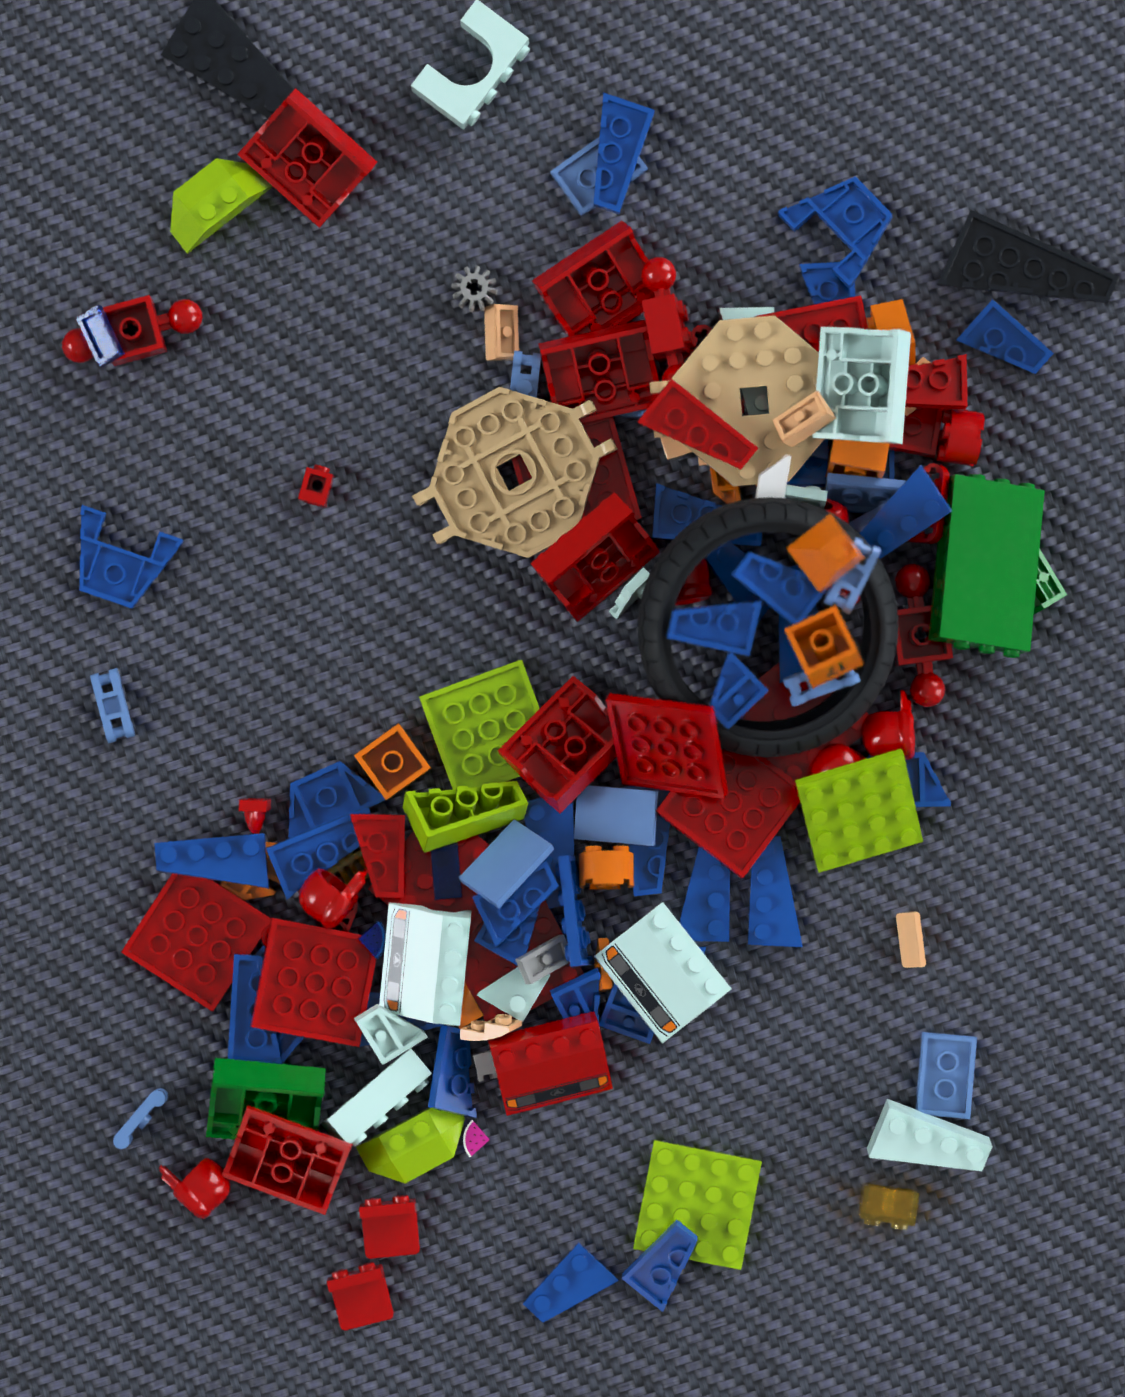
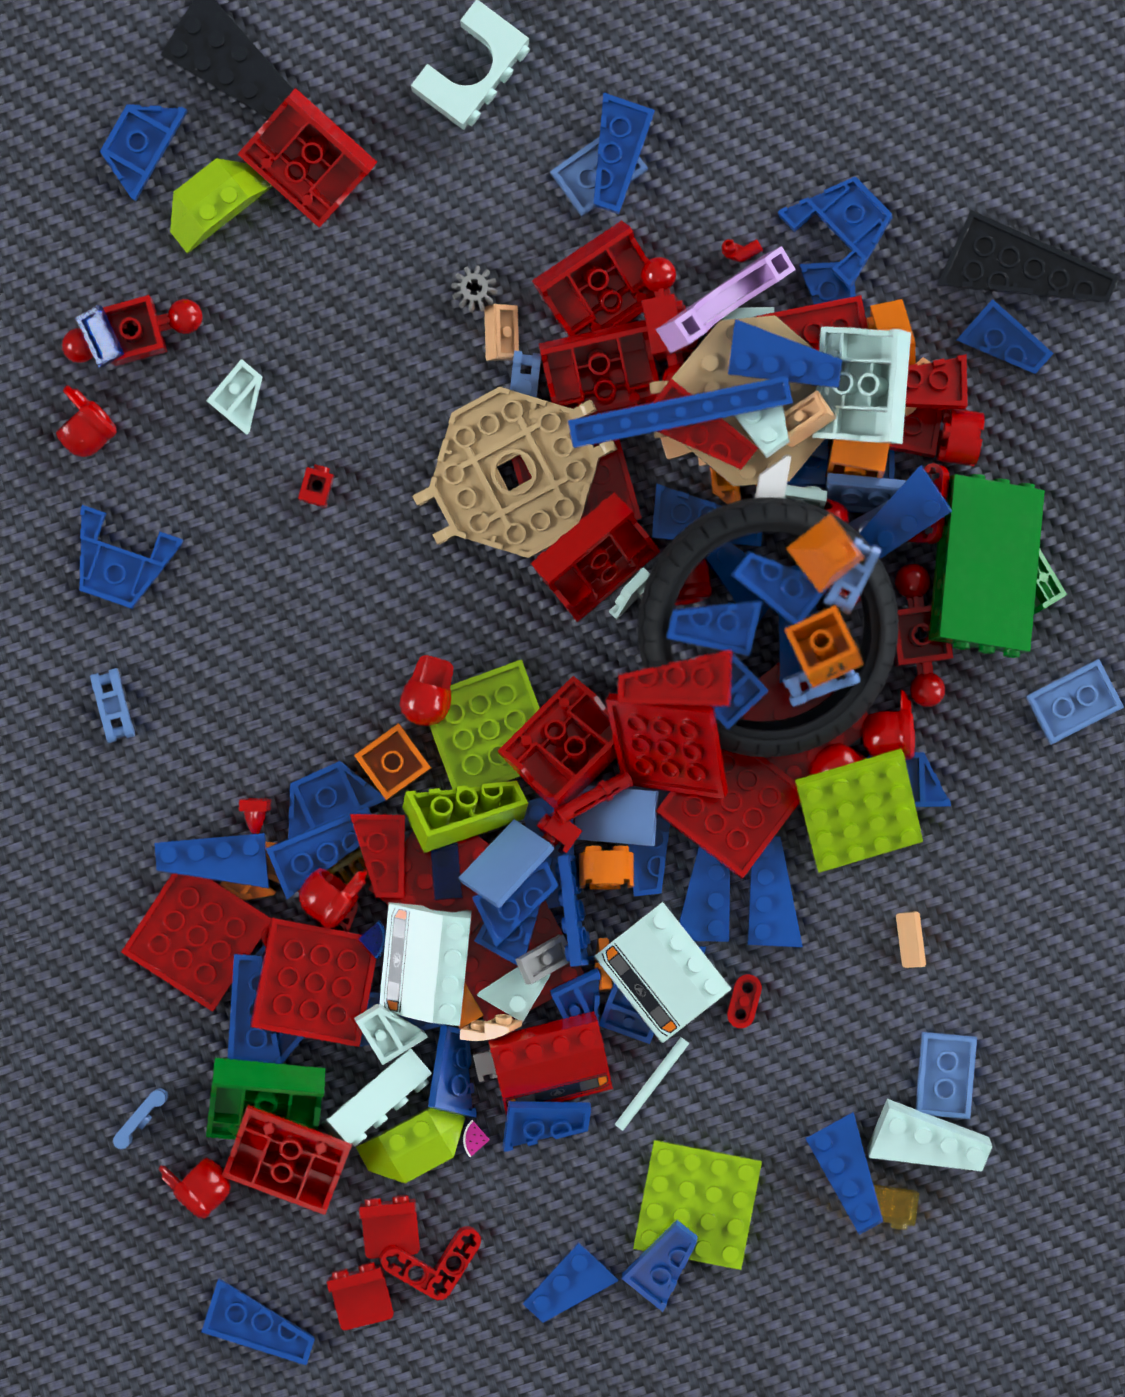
(87, 429): none -> red piece
(139, 143): none -> blue wing
(238, 395): none -> light aqua wing
(251, 1324): none -> blue wing
(428, 692): none -> red piece
(432, 1274): none -> red beam
(540, 1120): none -> blue wing
(559, 834): none -> red brick
(603, 791): none -> red pin
(652, 1083): none -> light aqua bar
(680, 411): none -> blue plate
(688, 682): none -> red wing
(724, 299): none -> lavender arch
(738, 252): none -> red arm
(744, 1001): none -> red plate
(766, 428): none -> light aqua wing
(770, 356): none -> blue wing
(845, 1166): none -> blue wing
(1074, 701): none -> medium blue tile

